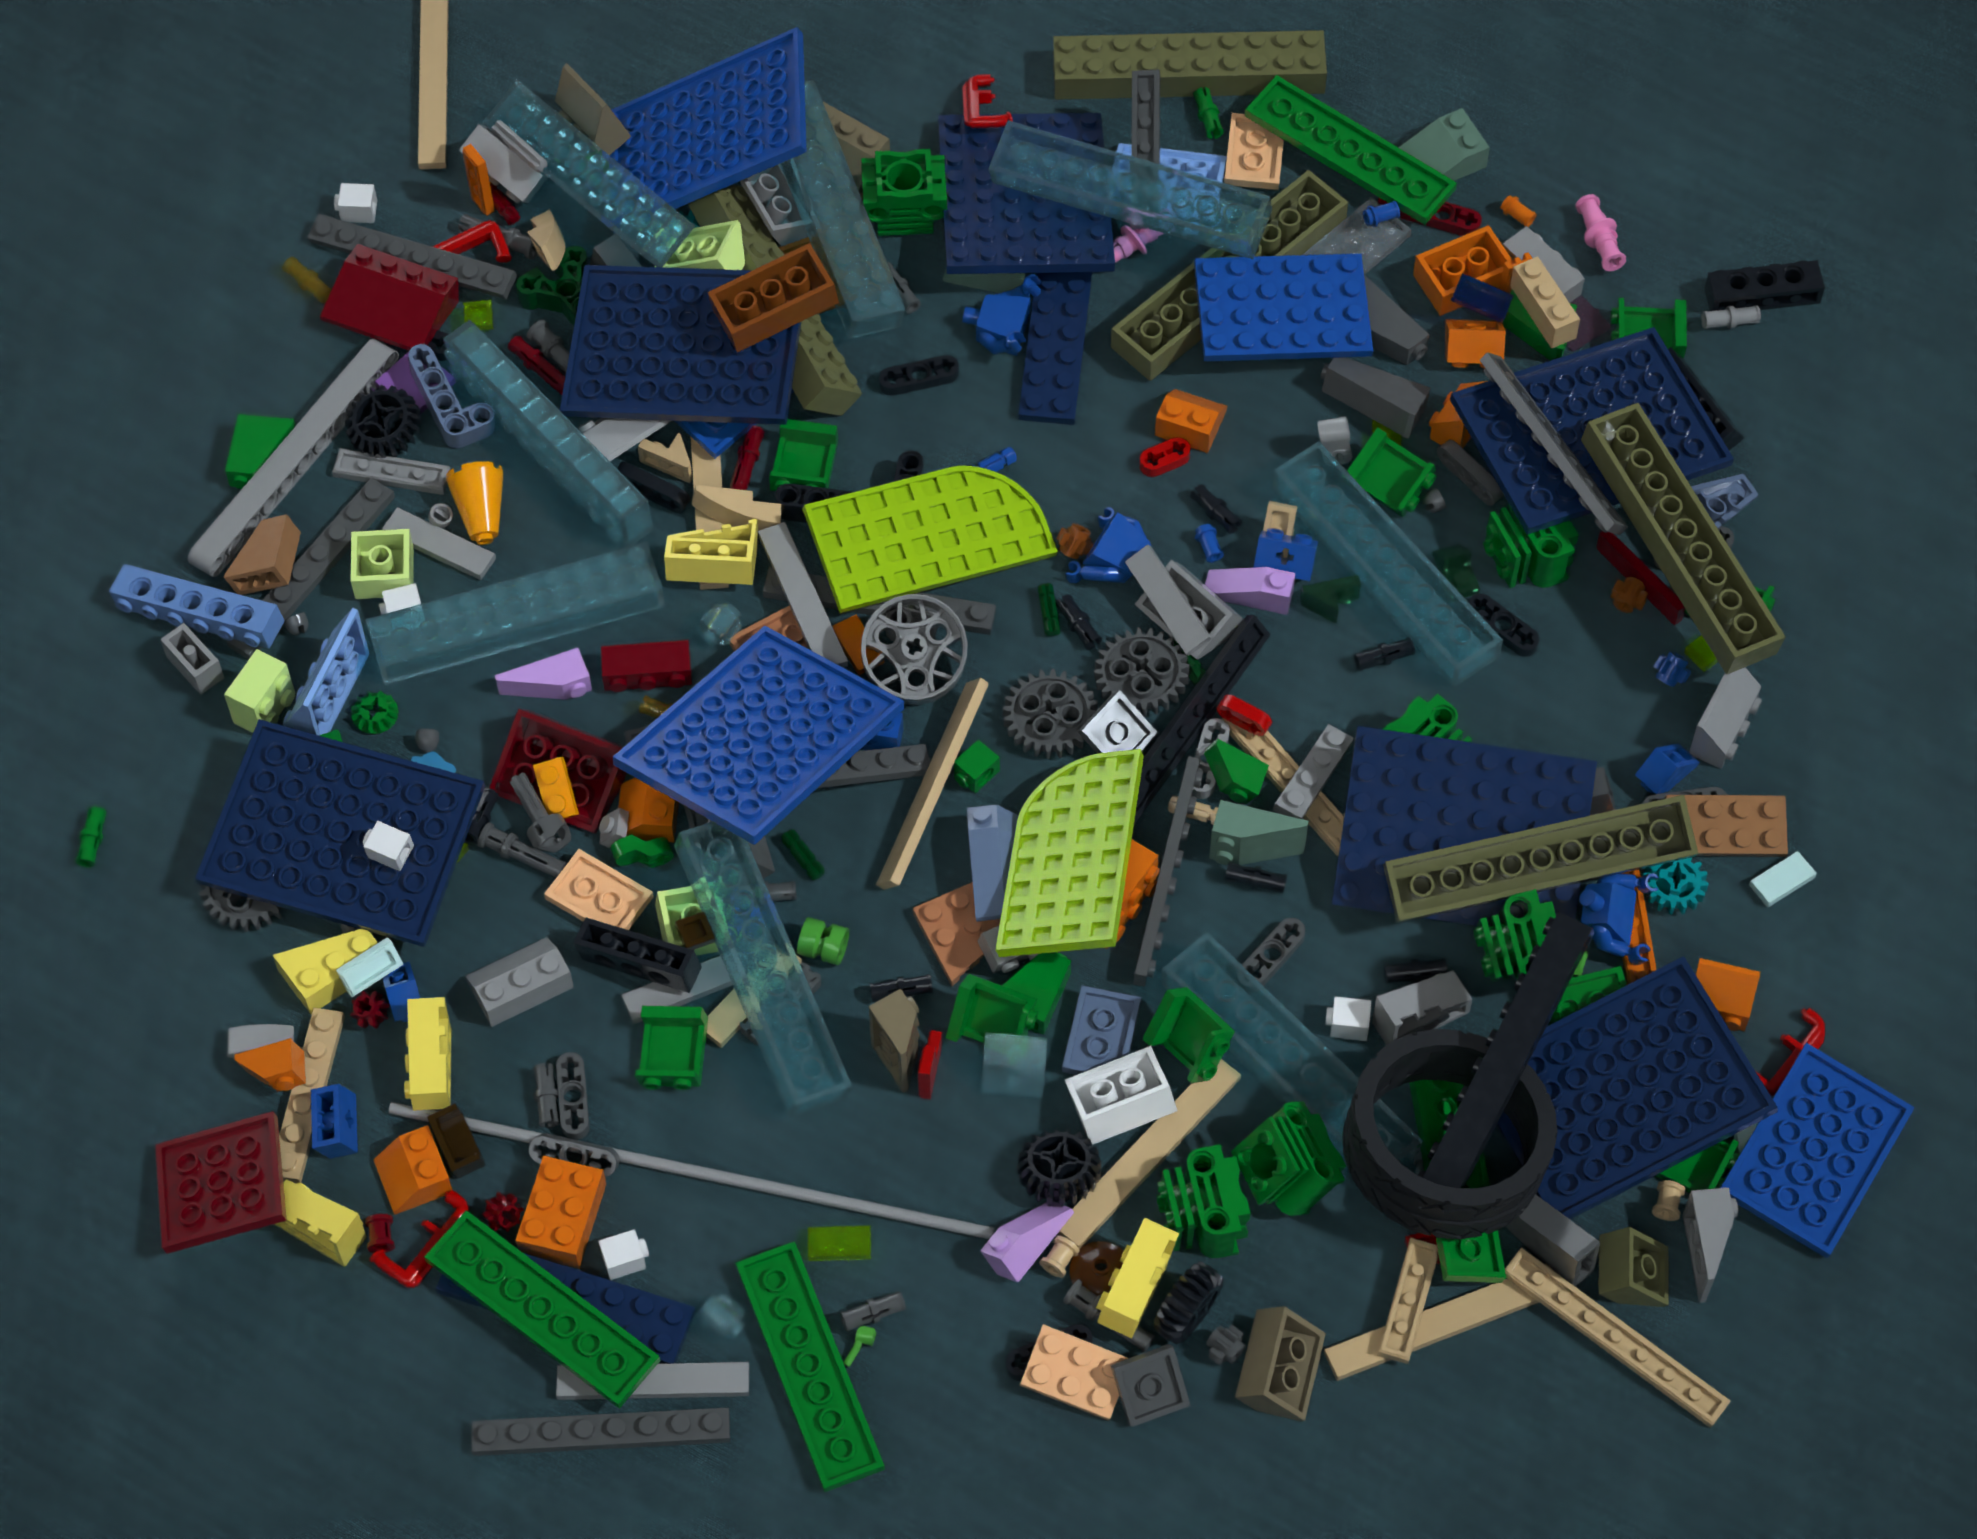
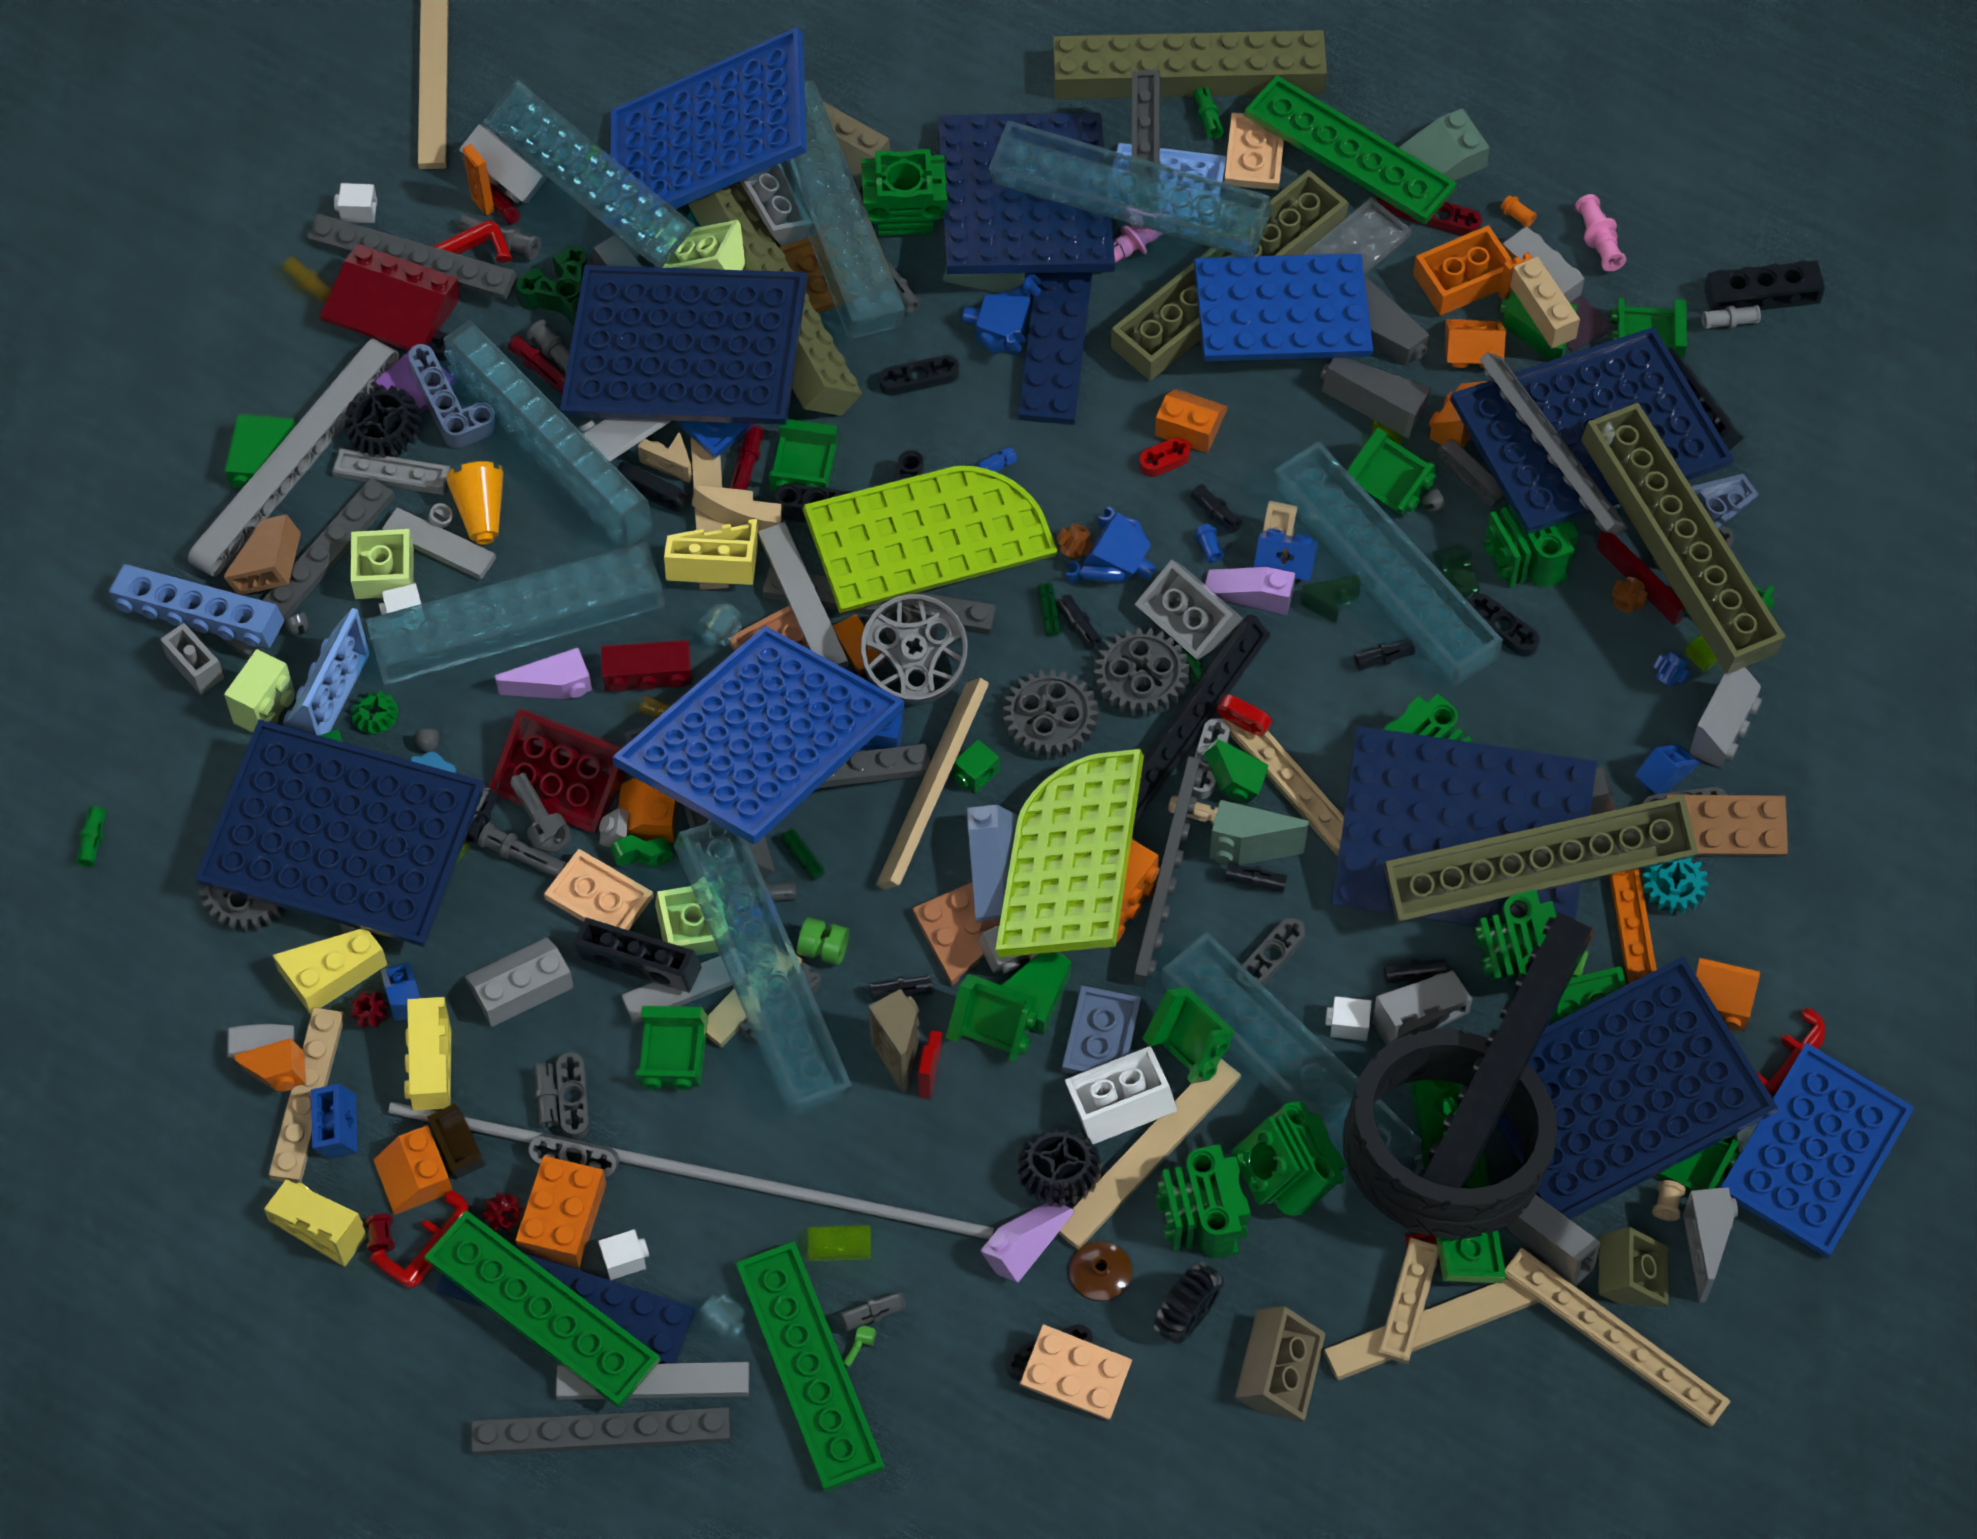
(220, 1182): dark red plate -> none
(369, 967): light aqua tile -> none
(387, 845): white brick -> none
(479, 313): clear neon green plate -> none
(519, 146): light grey axle -> none
(547, 239): tan slope -> none
(556, 787): light orange plate -> none
(589, 112): dark tan slope -> none
(695, 931): dark brown plate -> none
(773, 297): dark orange brick -> none
(973, 97): red piece -> none
(1014, 1065): clear light blue slope -> none
(1059, 1256): tan bush -> none
(1117, 726): plate -> none
(1137, 1278): light yellow wedge -> none
(1141, 1338): dark grey pin -> none
(1150, 1385): dark grey plate -> none
(1168, 600): light grey tile -> none
(1225, 1344): dark grey gear -> none
(1313, 773): light grey plate -> none
(1335, 437): light grey piece -> none
(1381, 213): blue pin -> none
(1482, 298): clear blue tile -> none
(1610, 912): blue torso -> none
(1782, 879): light aqua tile -> none

